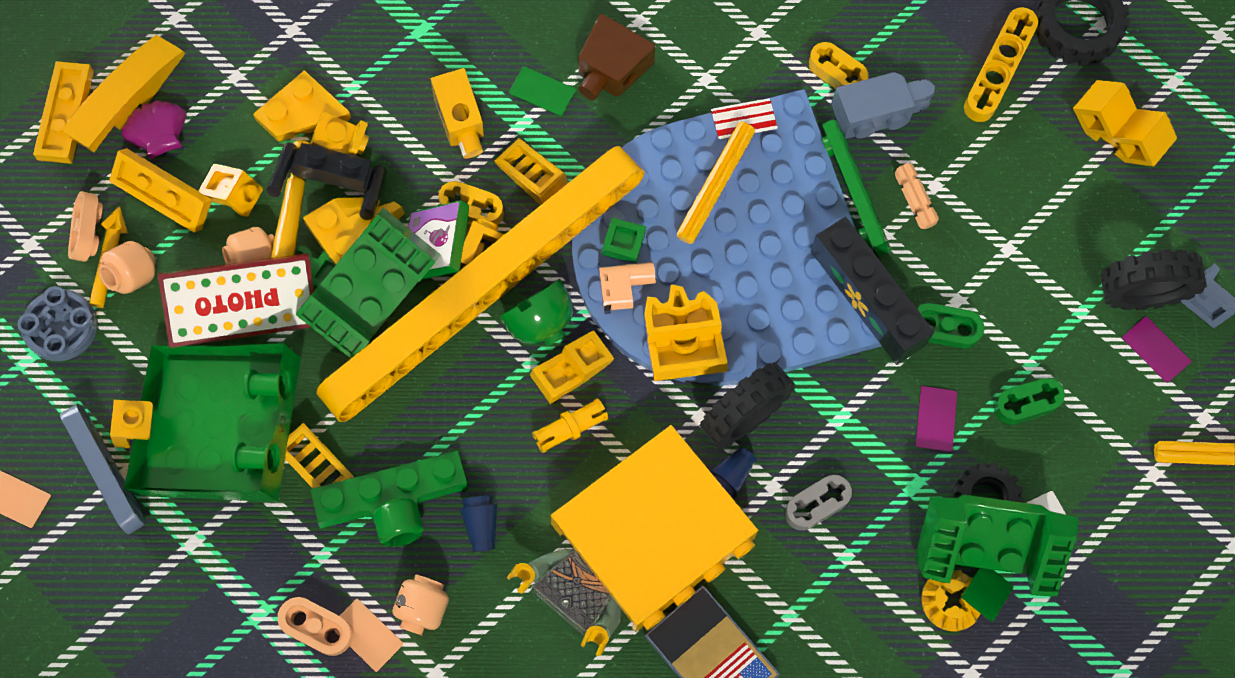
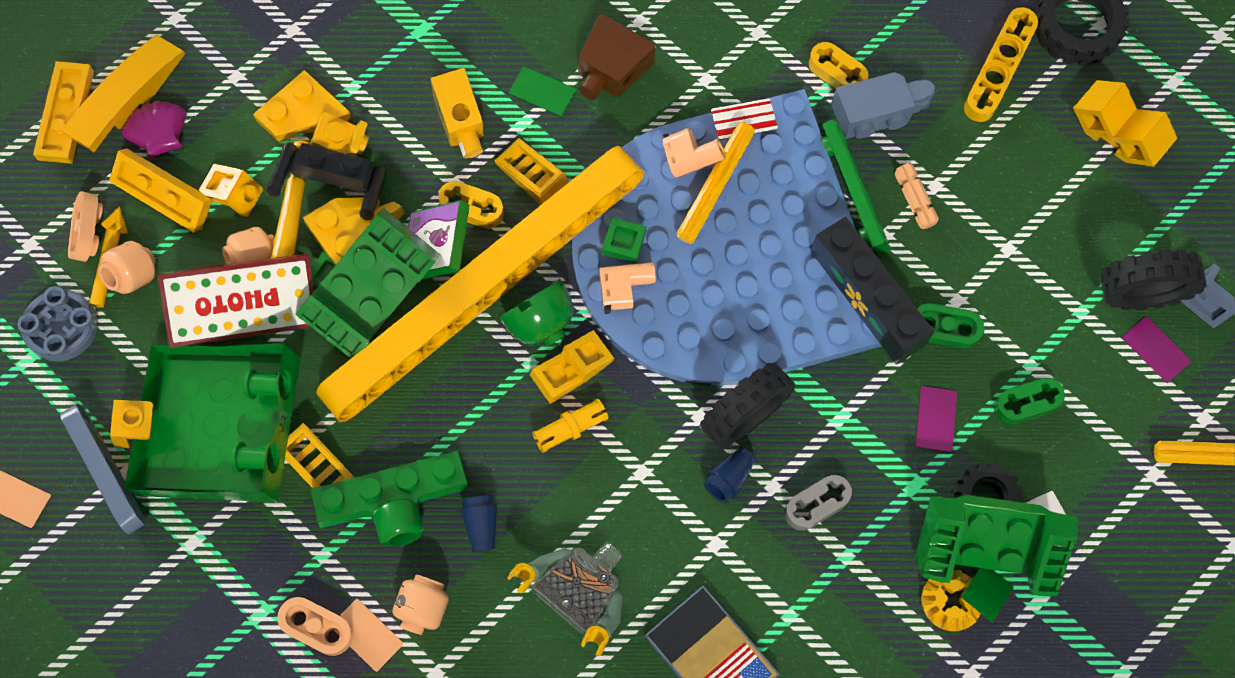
(473, 235): yellow bracket -> none
(655, 528): yellow panel -> none
(684, 336): yellow plate -> none
(686, 156): none -> light nougat piece

